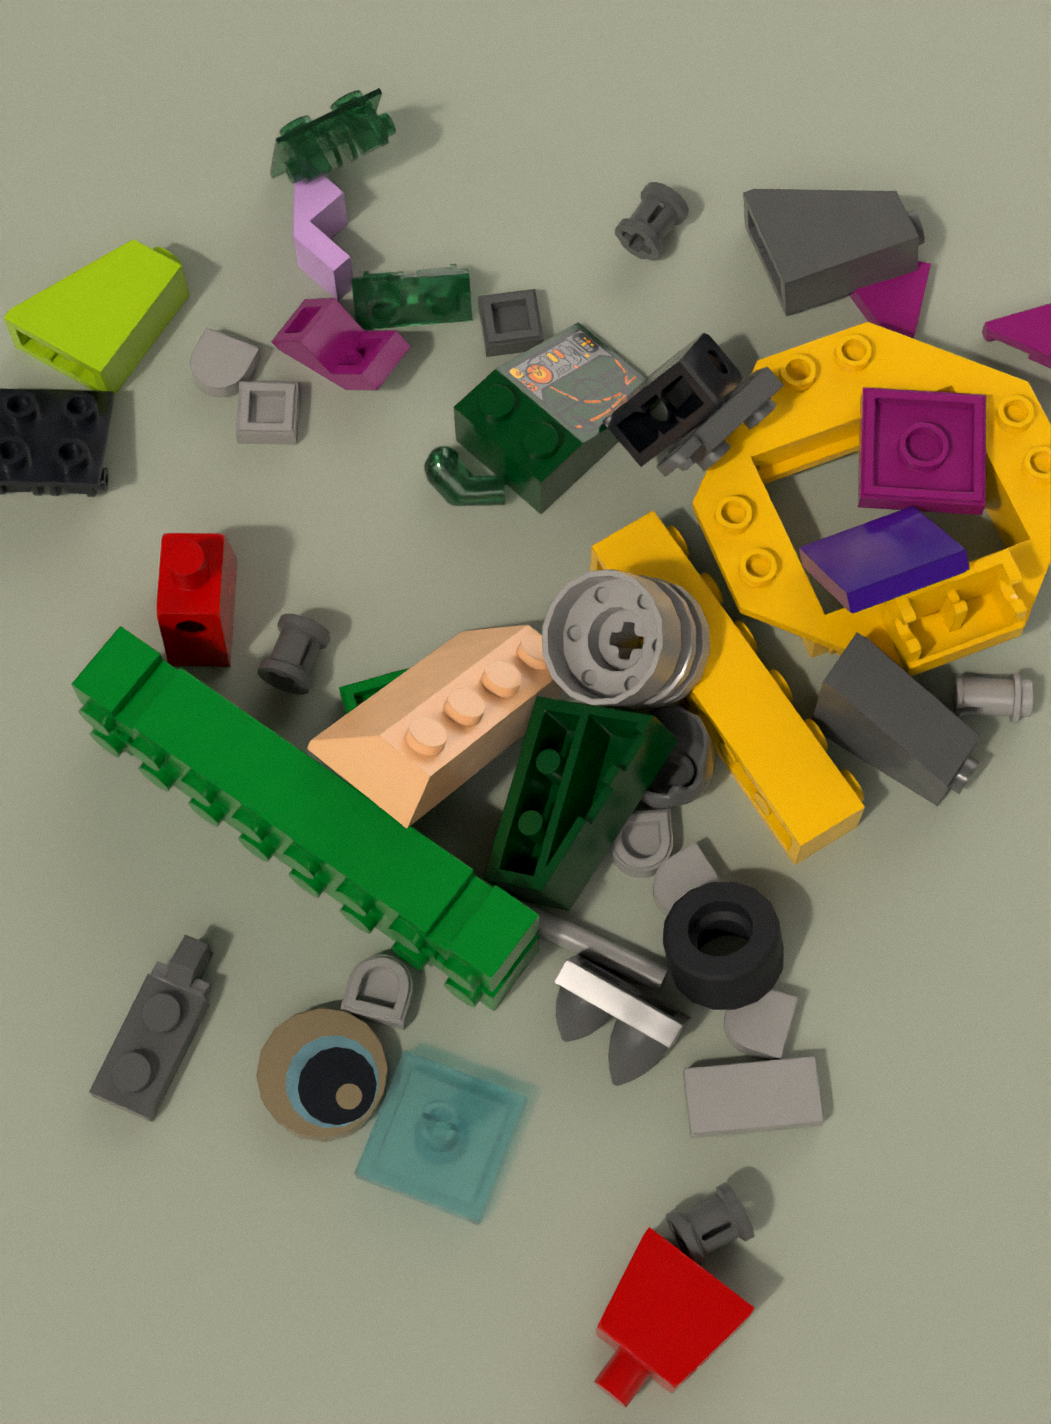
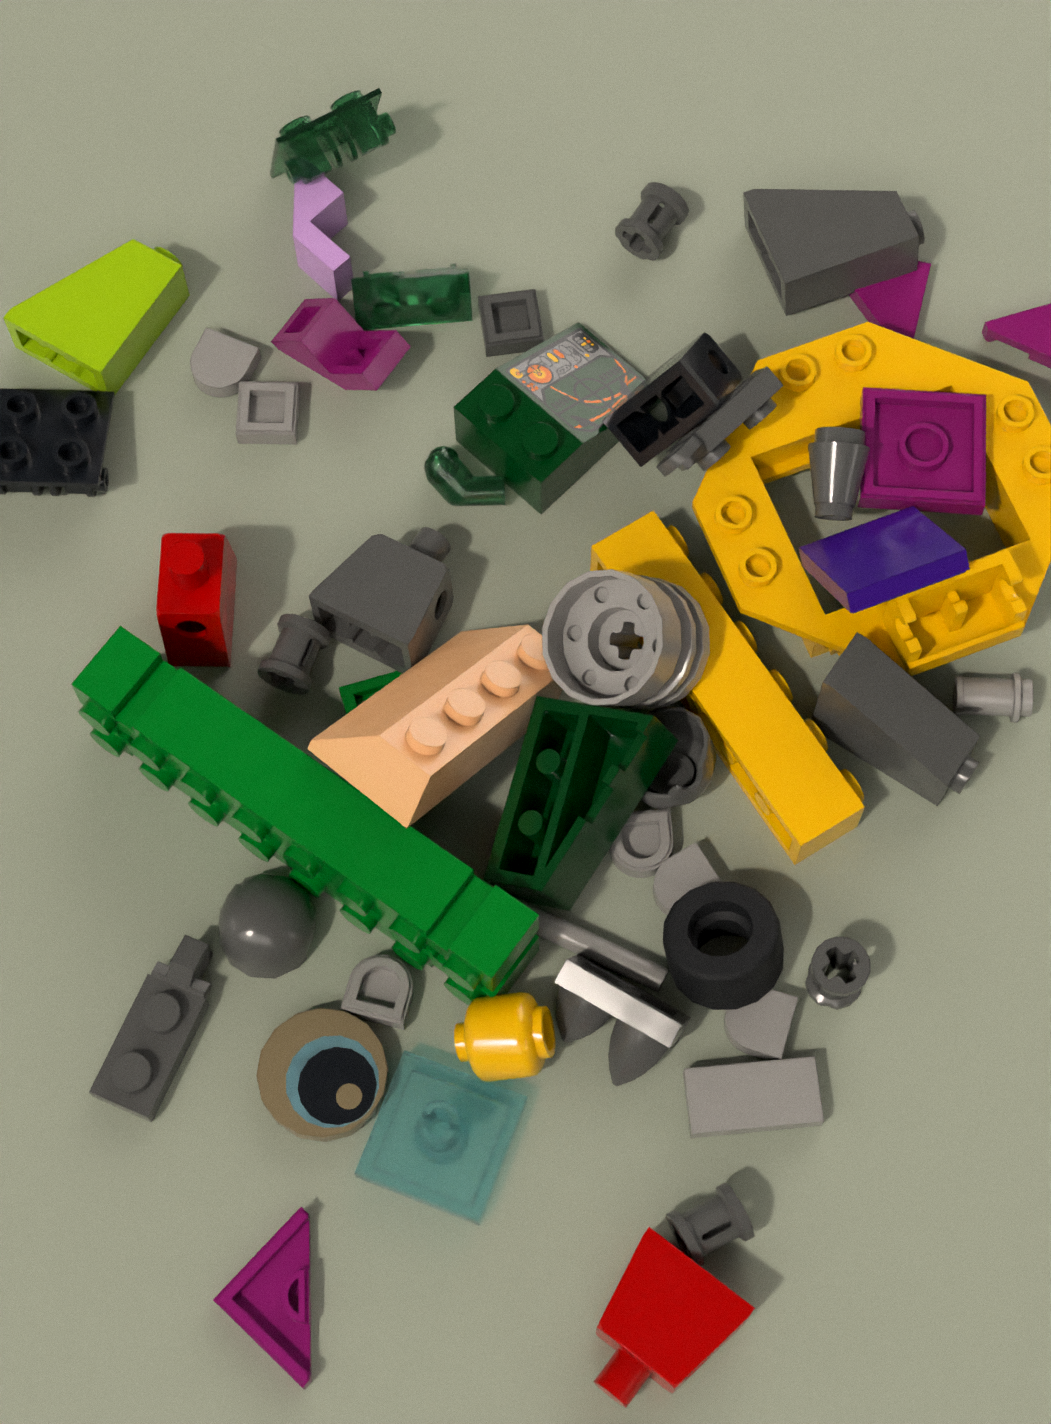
(267, 925): none -> dark grey hair
(274, 1298): none -> magenta tile
(388, 598): none -> dark grey torso
(505, 1037): none -> yellow head
(837, 470): none -> dark grey cone
(840, 954): none -> dark grey bush

